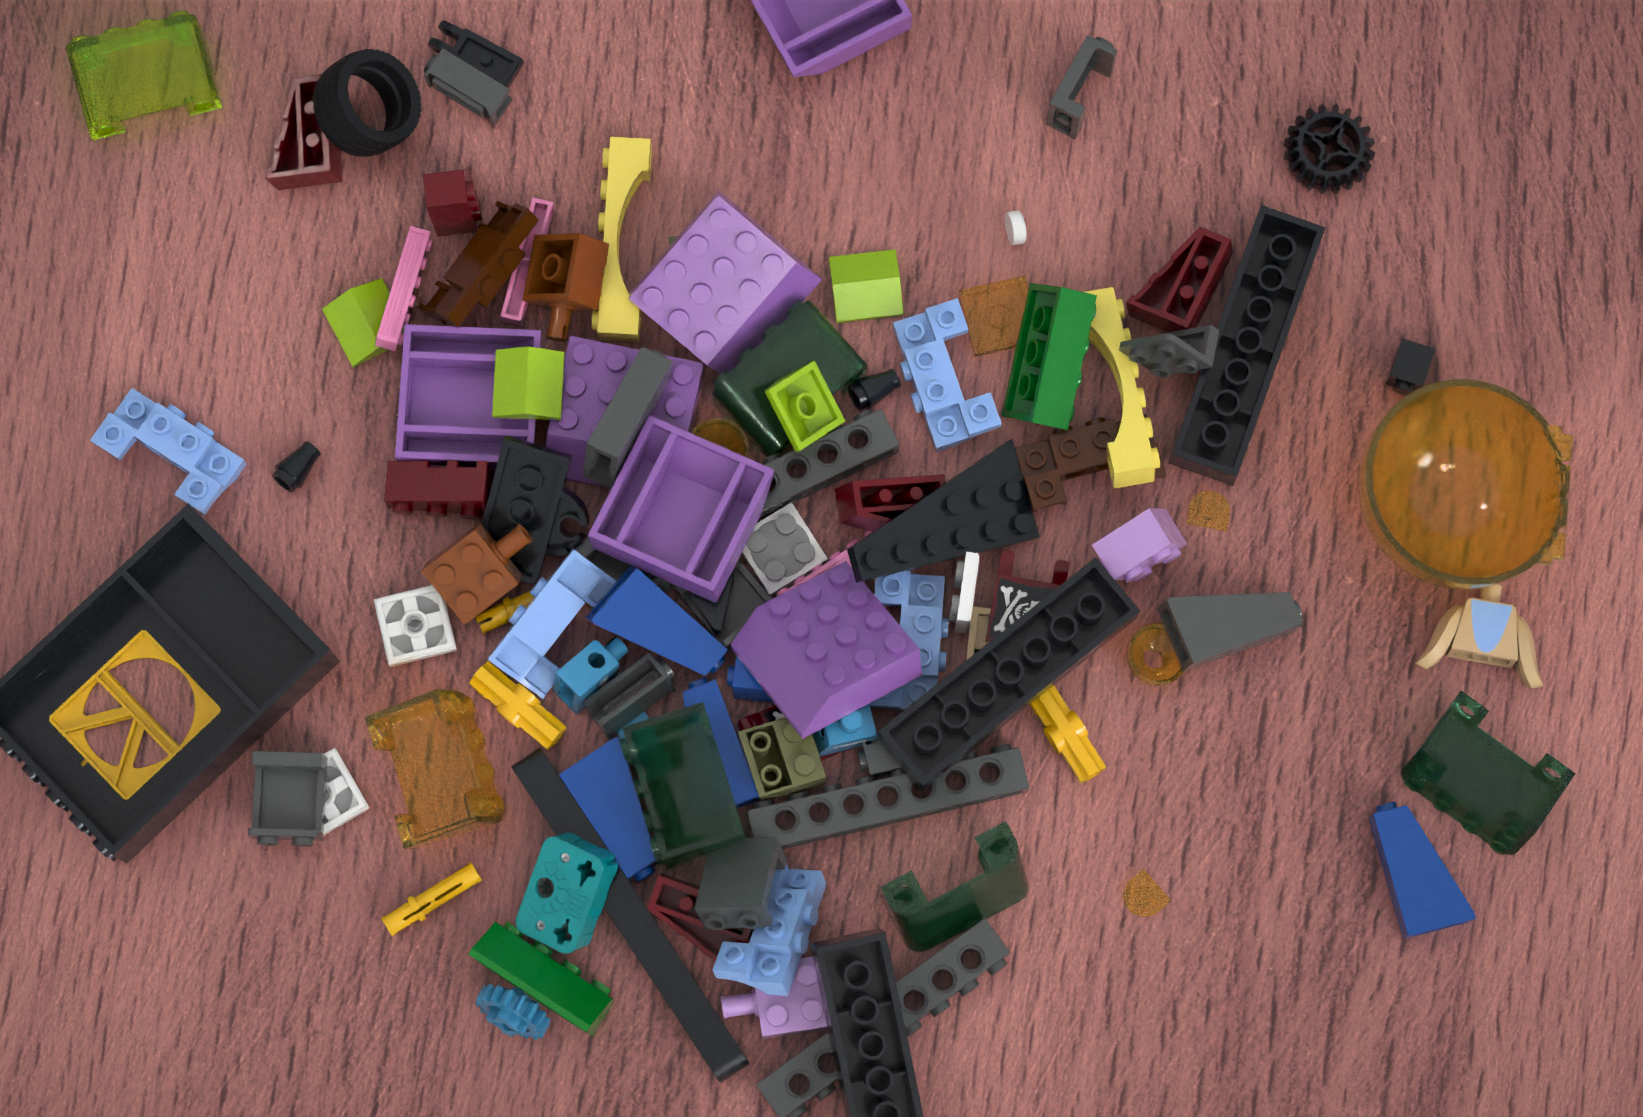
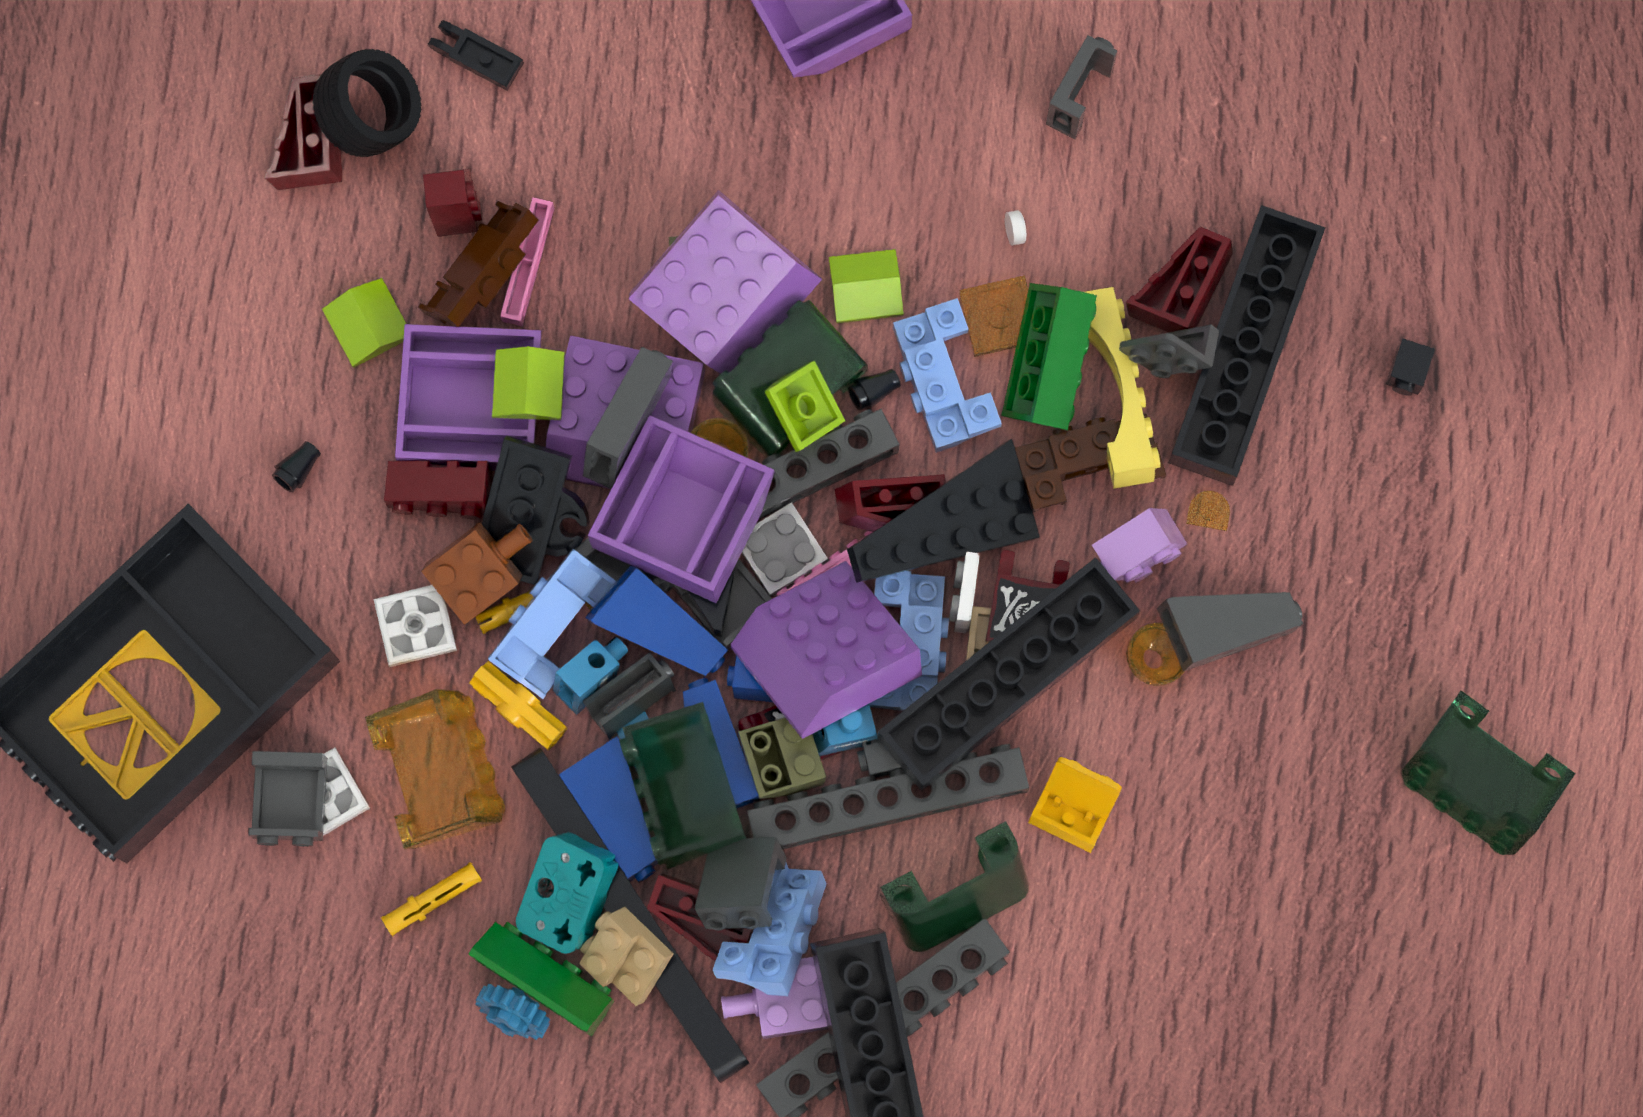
(143, 72): clear neon green windscreen -> none
(166, 433): light blue bracket -> none
(402, 290): bright pink piece -> none
(467, 86): dark grey window -> none
(565, 277): dark orange brick -> none
(625, 955): none -> tan plate
(628, 167): light yellow arch -> none
(1067, 735): yellow piece -> none
(1075, 804): none -> yellow bracket
(1144, 896): clear yellow piece -> none
(1341, 154): black gear -> none
(1416, 877): blue slope -> none
(1466, 485): clear yellow windscreen -> none
(1485, 634): tan torso -> none

